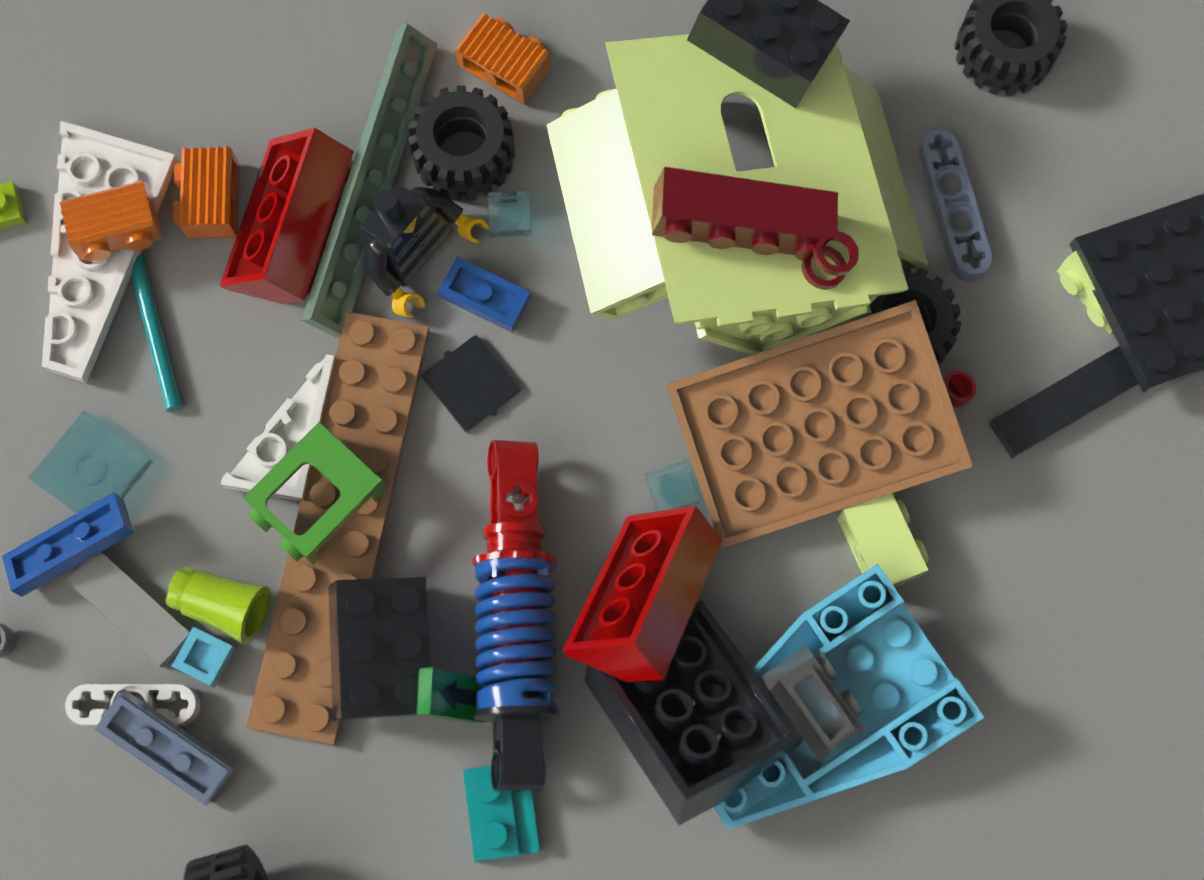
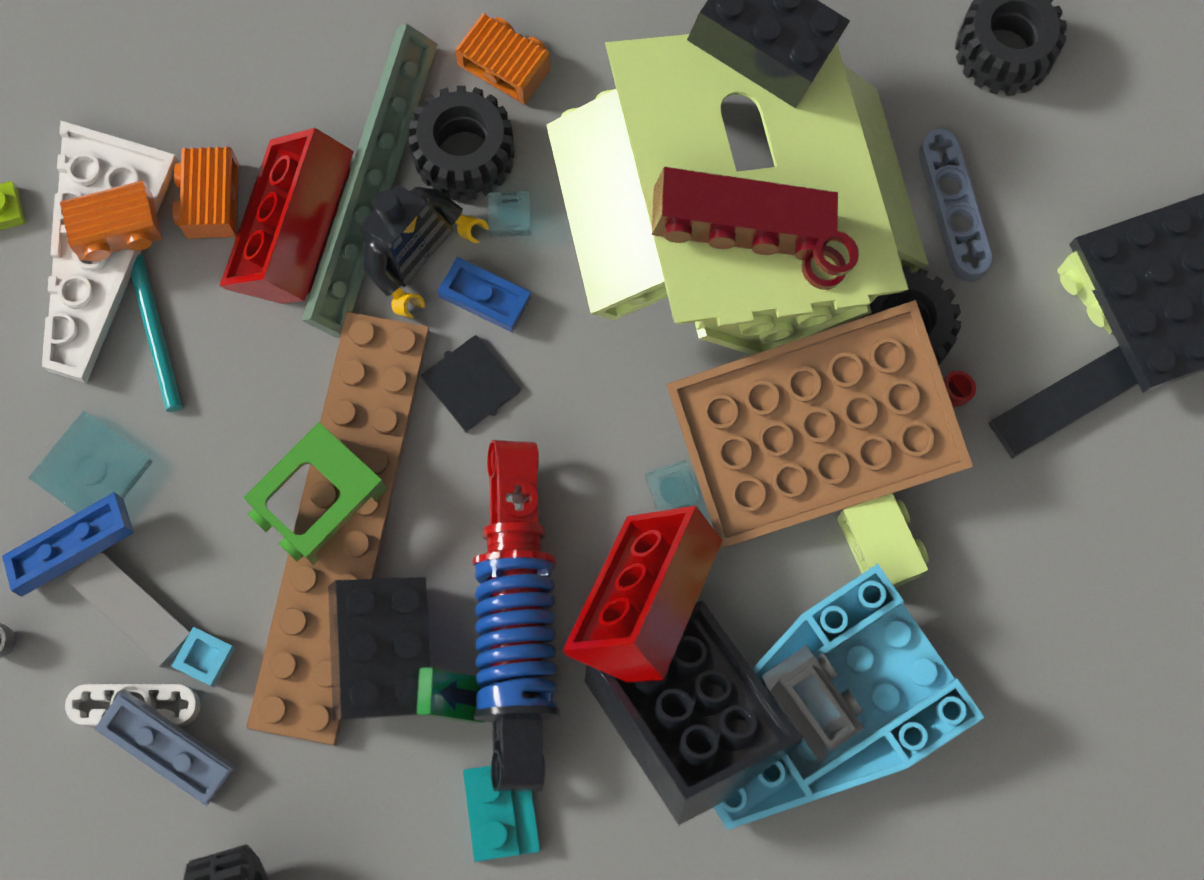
(220, 602): lime plant -> none
(282, 433): white wing -> none

